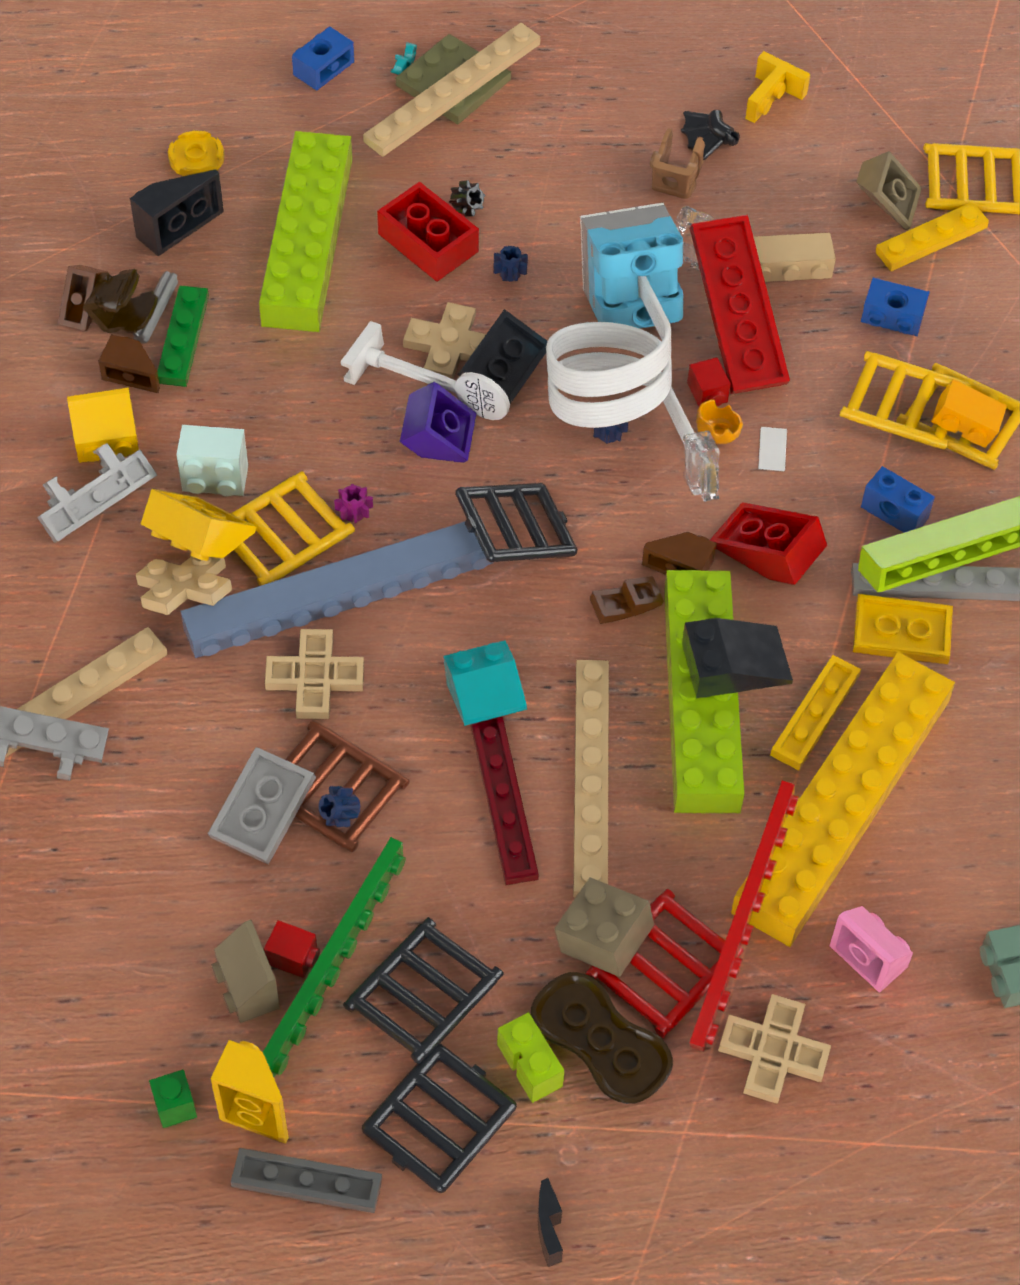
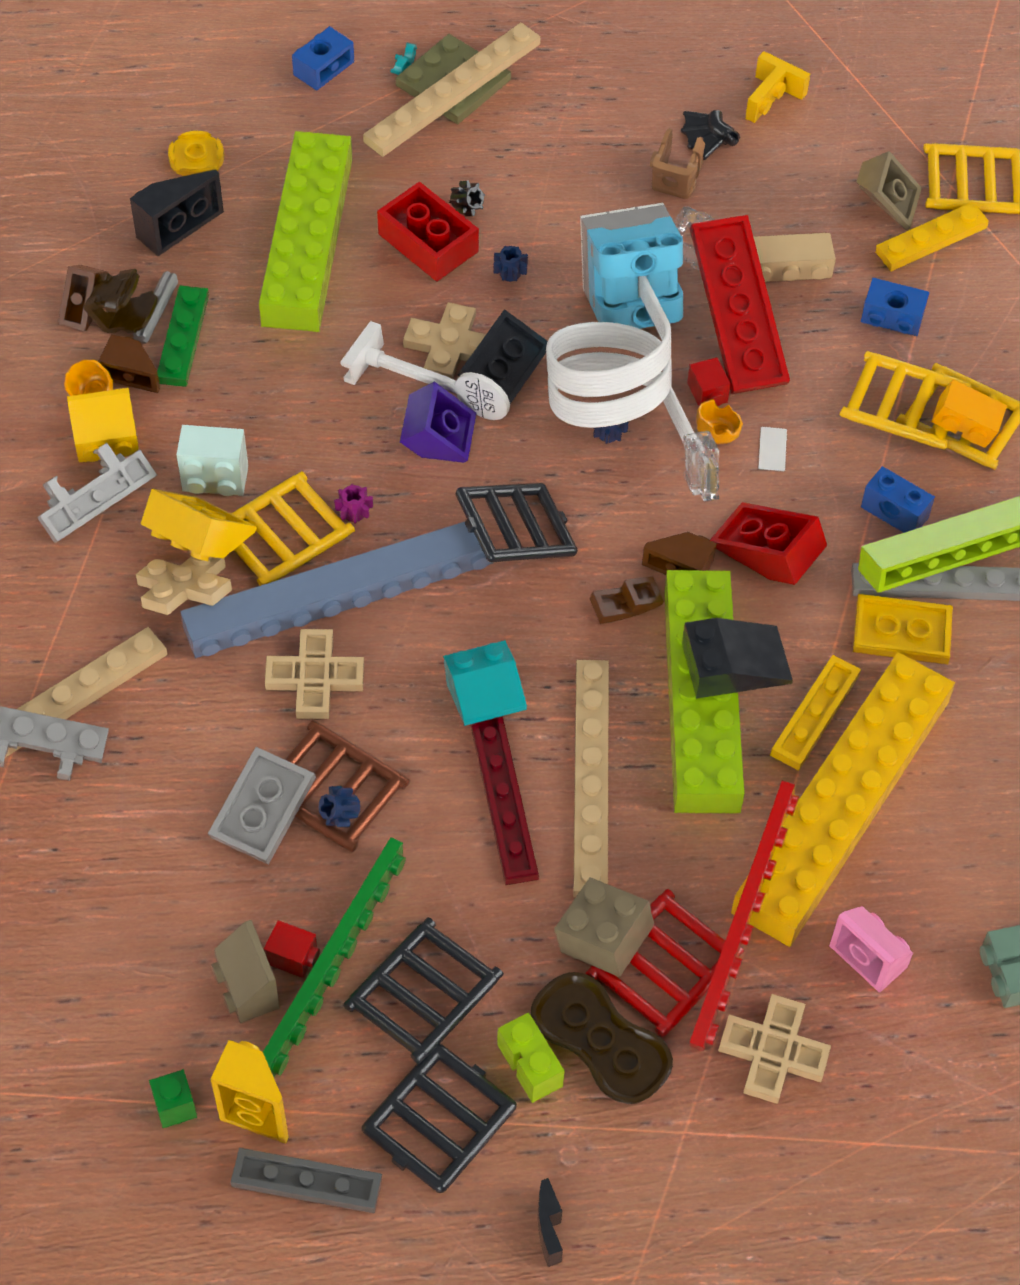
(87, 377): none -> light orange hair

